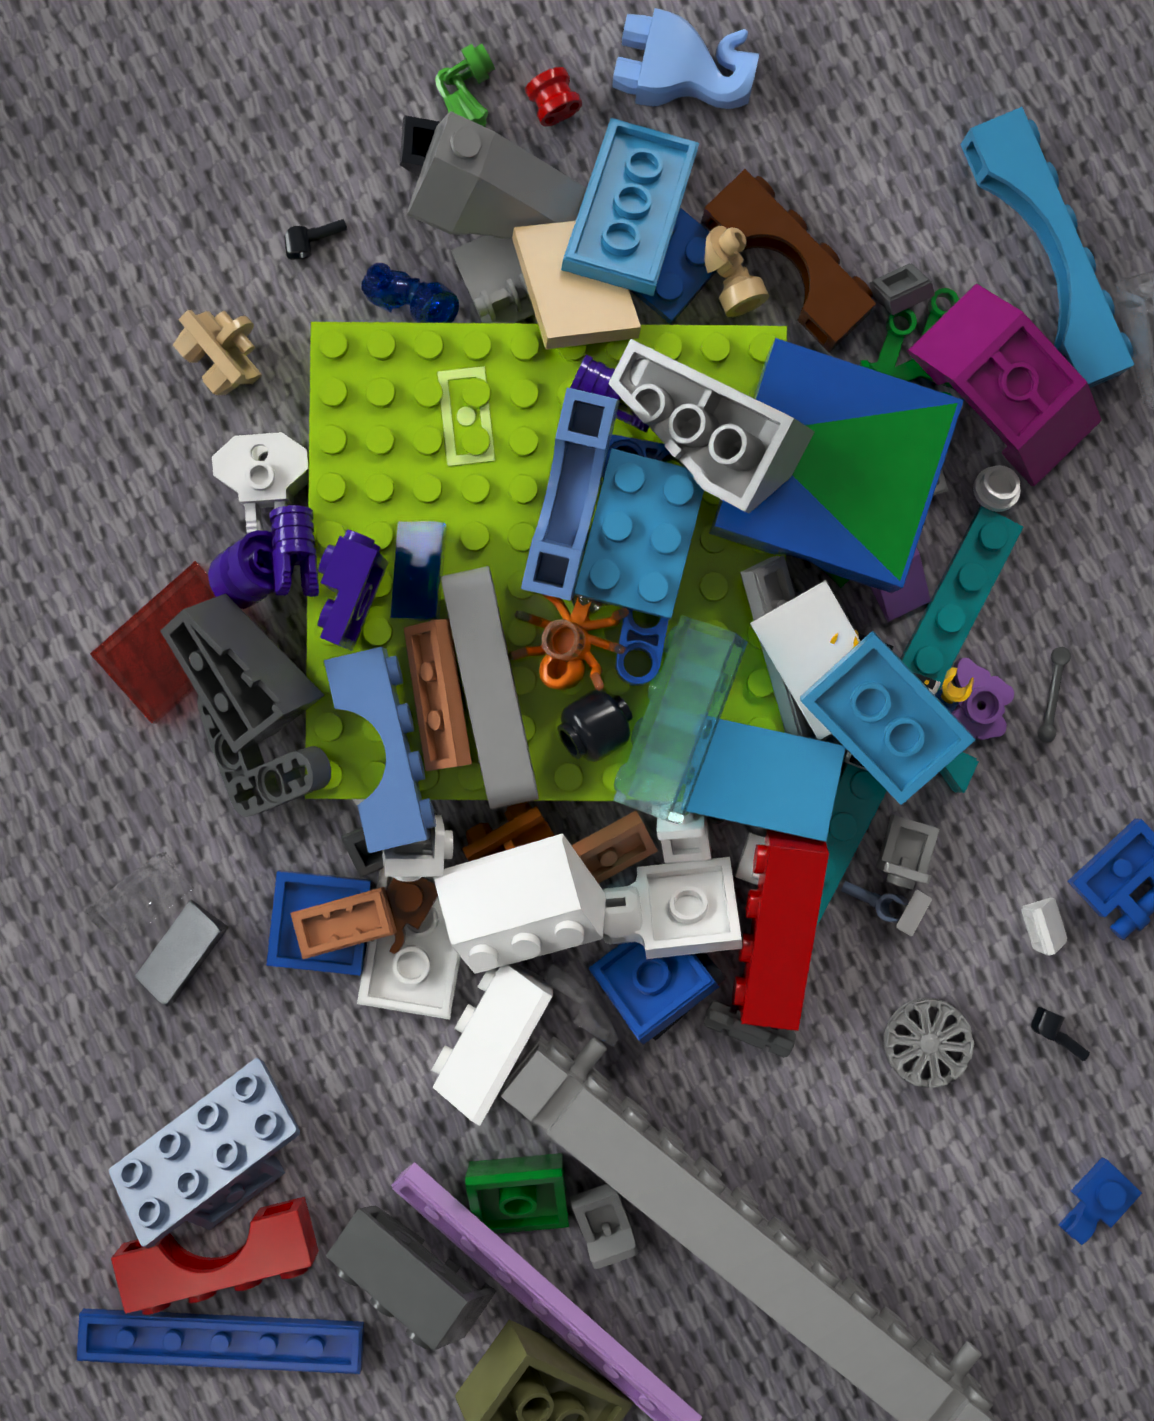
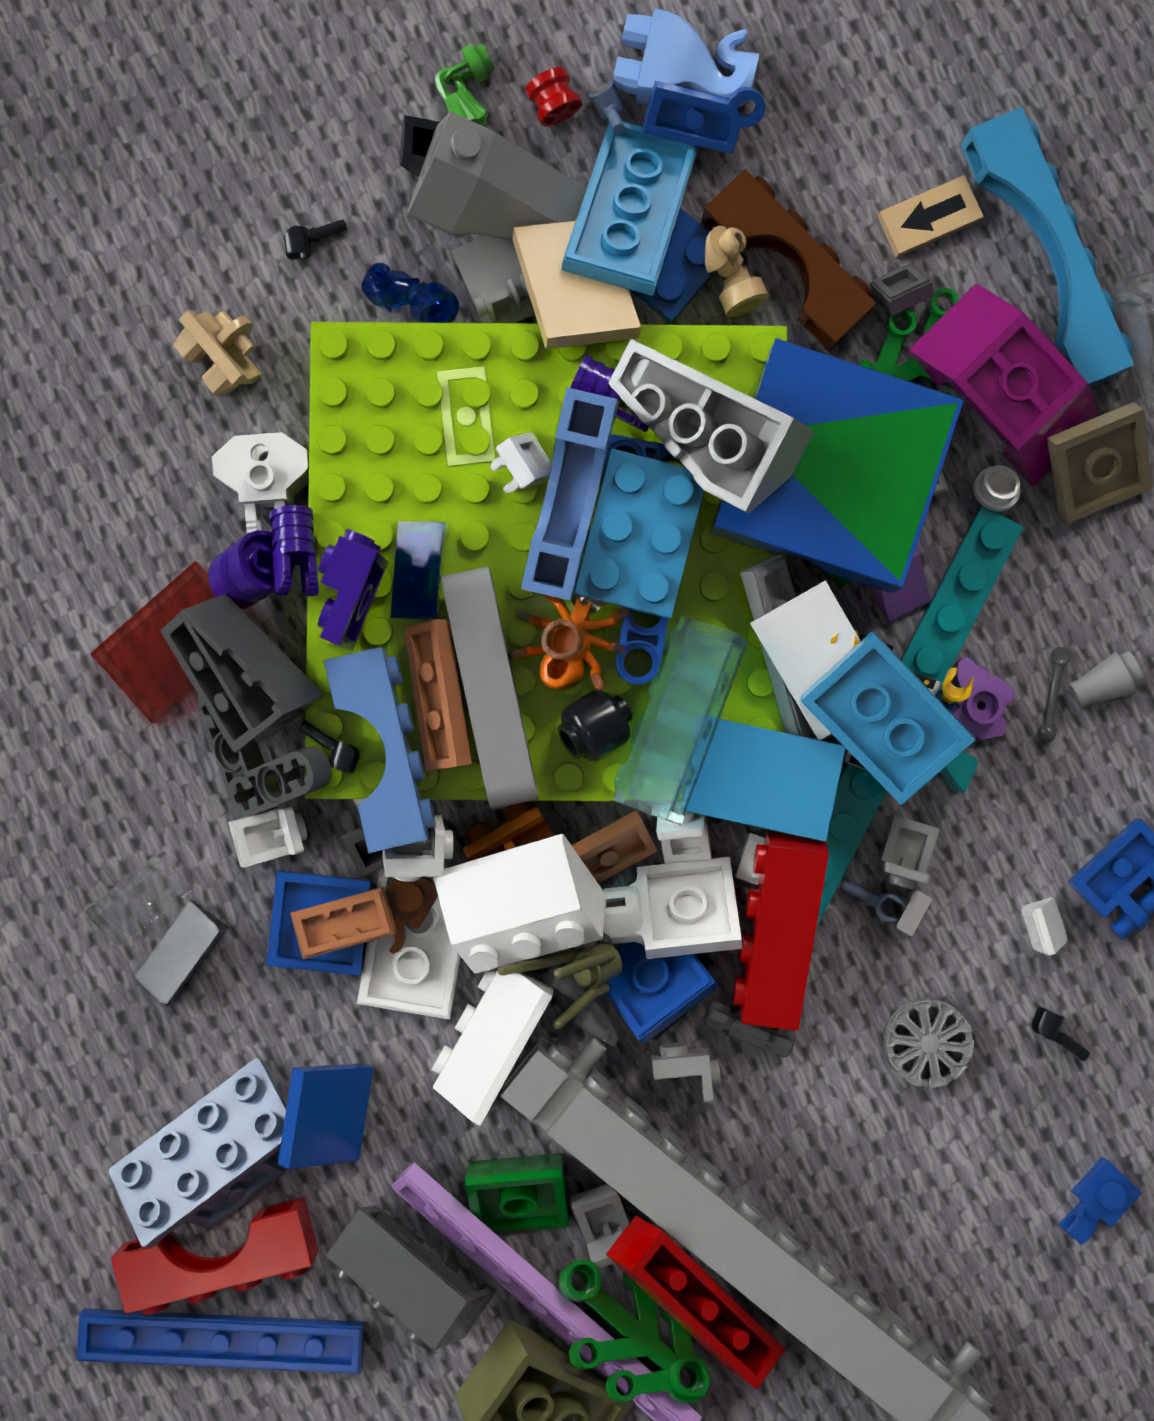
(268, 835): none -> white bracket
(325, 1115): none -> blue tile
(343, 755): none -> black hand
(524, 460): none -> white tile
(589, 967): none -> olive plant
(608, 105): none -> sand blue hand
(640, 1340): none -> green plant
(678, 1061): none -> light grey bracket
(696, 1301): none -> red brick
(700, 116): none -> blue hinge
(930, 216): none -> tan tile
(1100, 462): none -> dark tan plate
(1108, 680): none -> light grey cone

